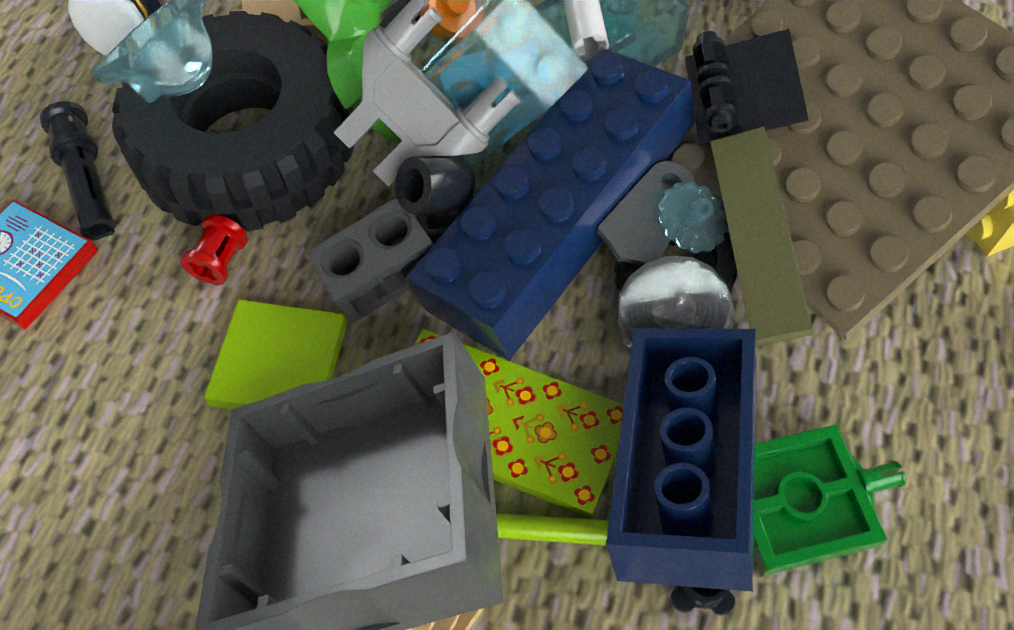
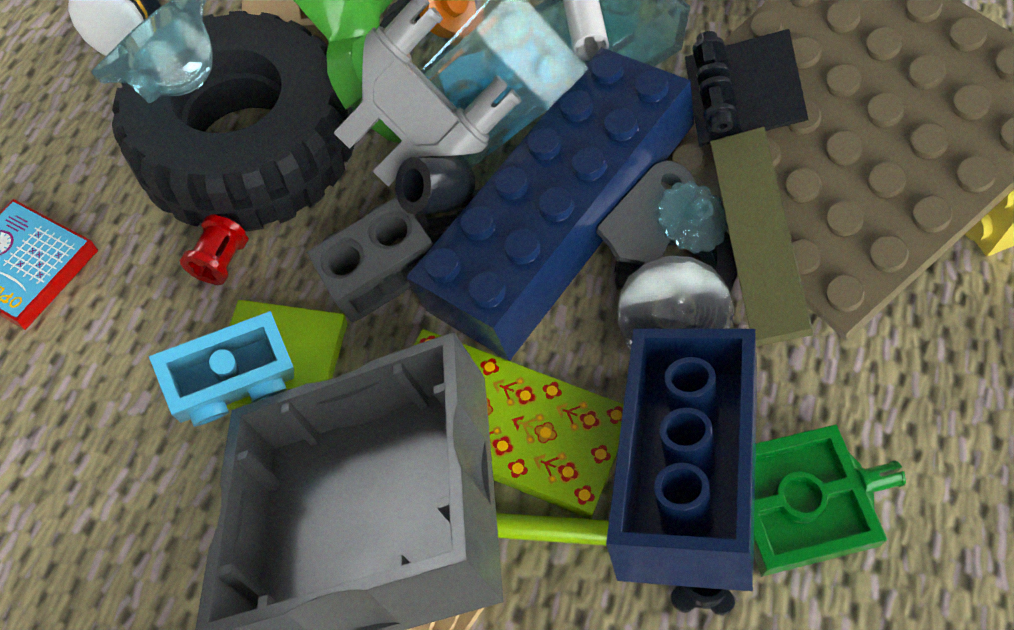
(75, 154): black pin -> none
(223, 368): none -> medium azure brick

